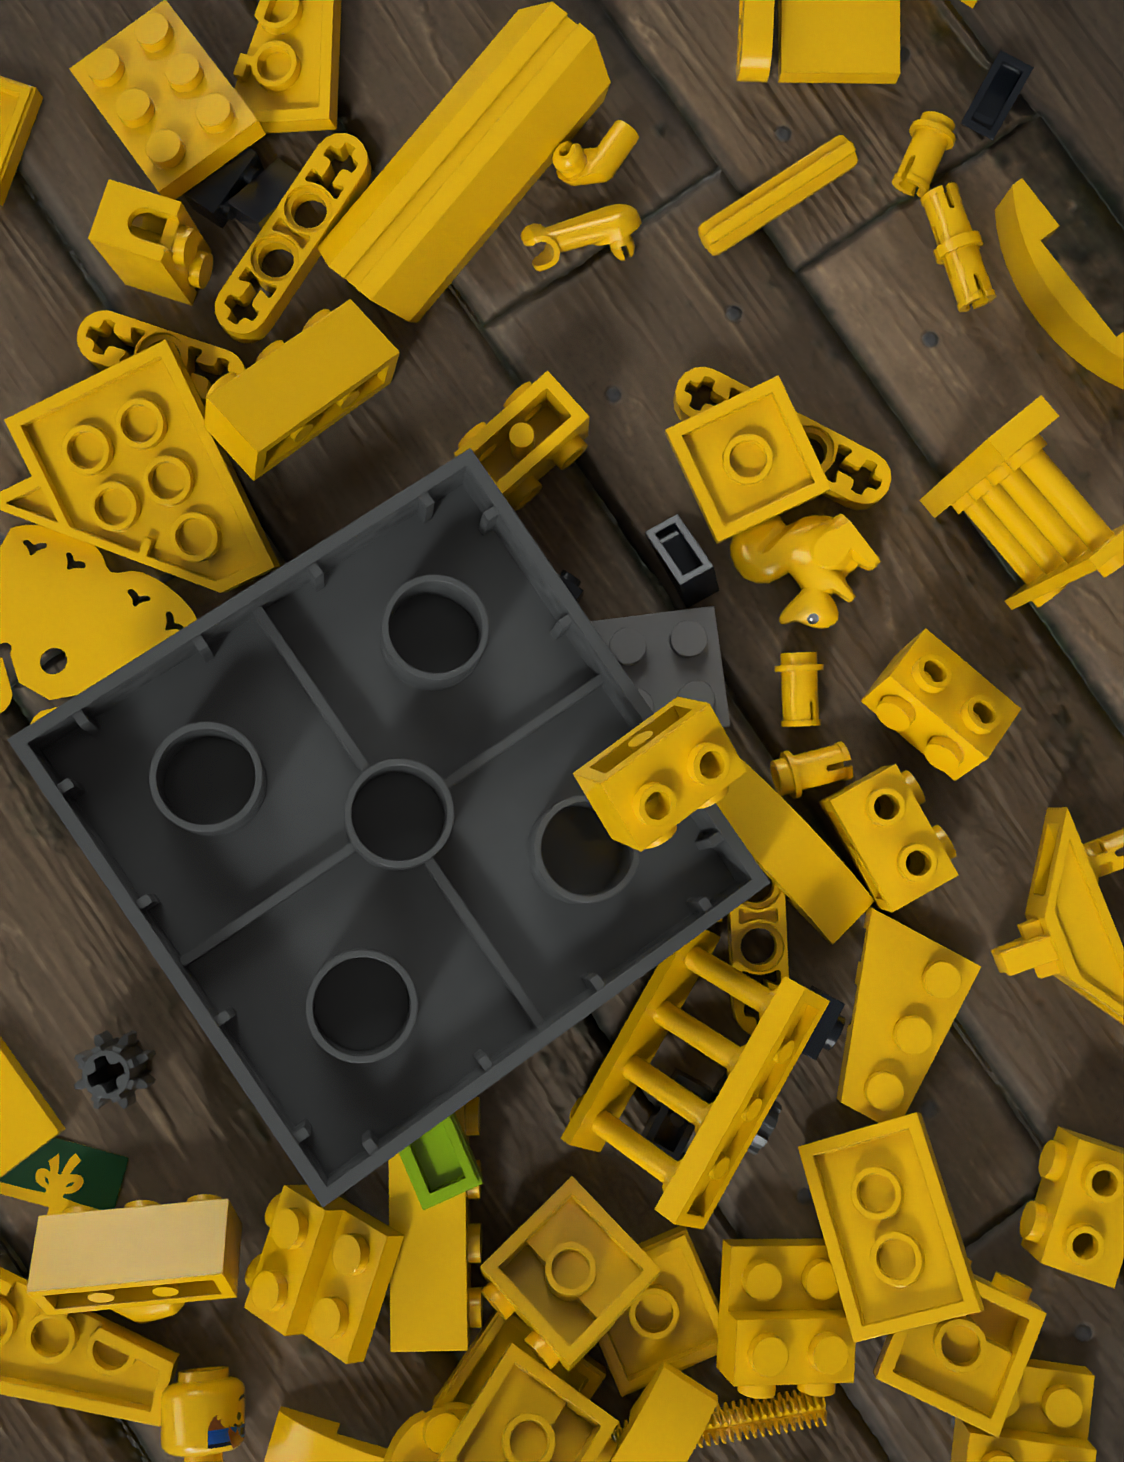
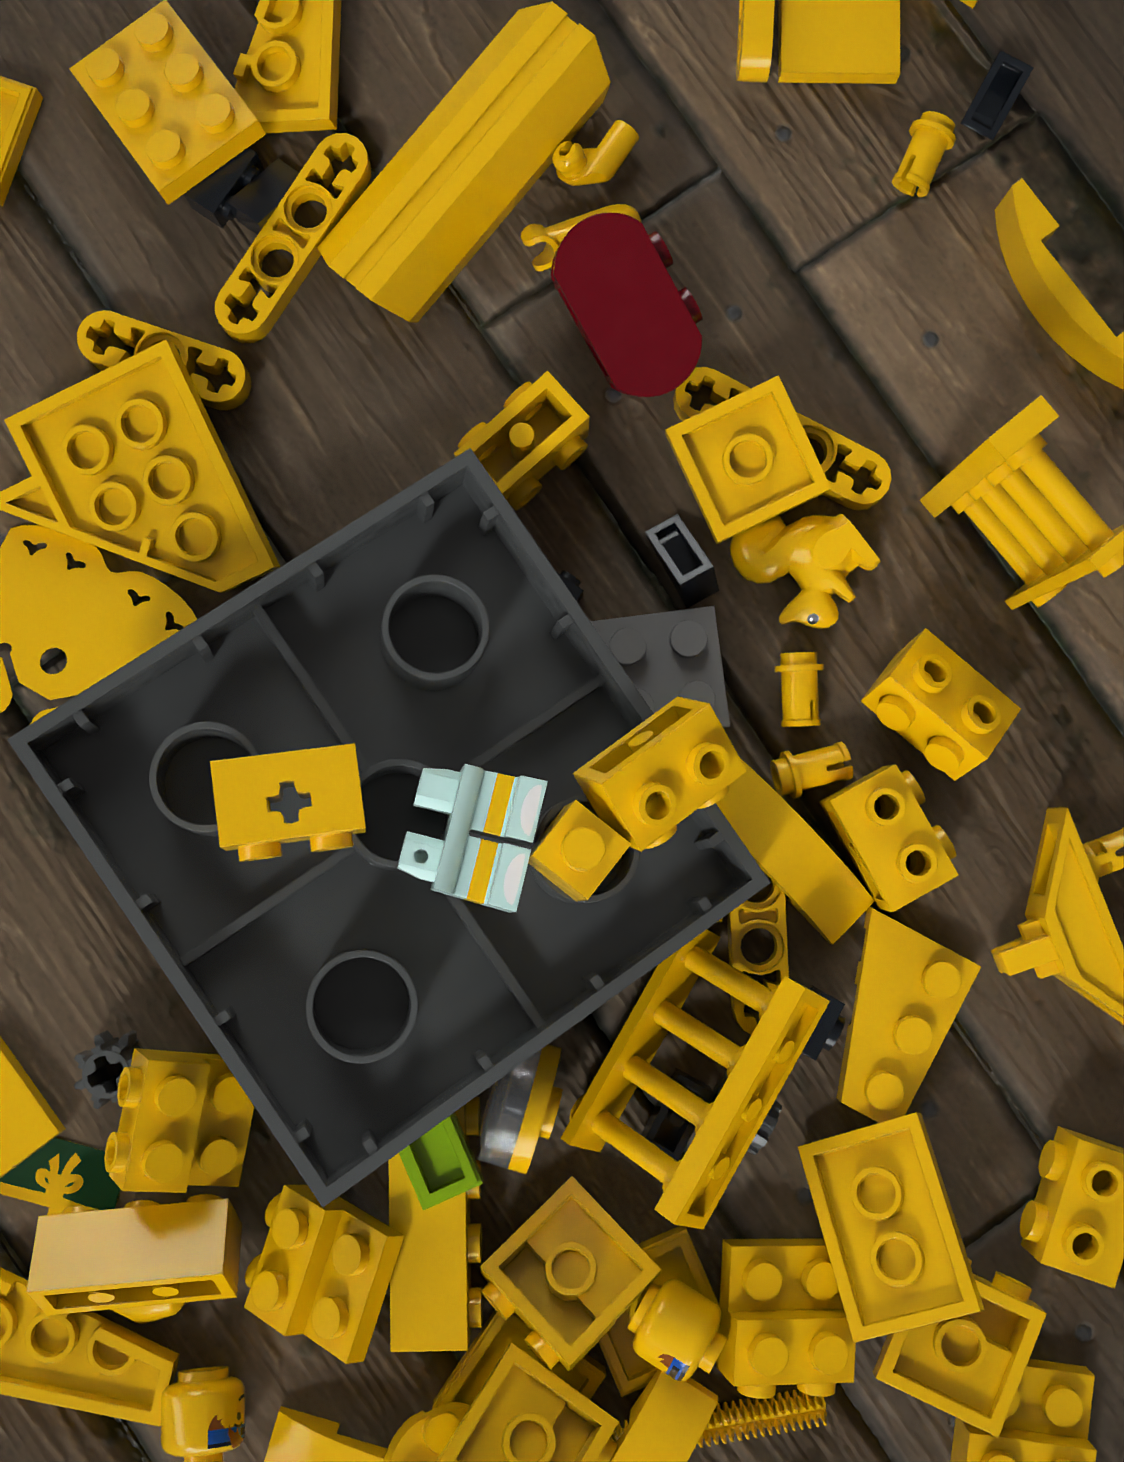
(151, 242): yellow brick -> none
(178, 1123): none -> yellow plate
(249, 784): none -> yellow brick
(299, 388): yellow brick -> none
(483, 805): none -> light aqua hips
(520, 1111): none -> piece
(577, 851): none -> yellow brick
(628, 304): none -> dark red brick
(677, 1330): none -> yellow head
(778, 195): yellow axle -> none
(958, 247): yellow pin -> none

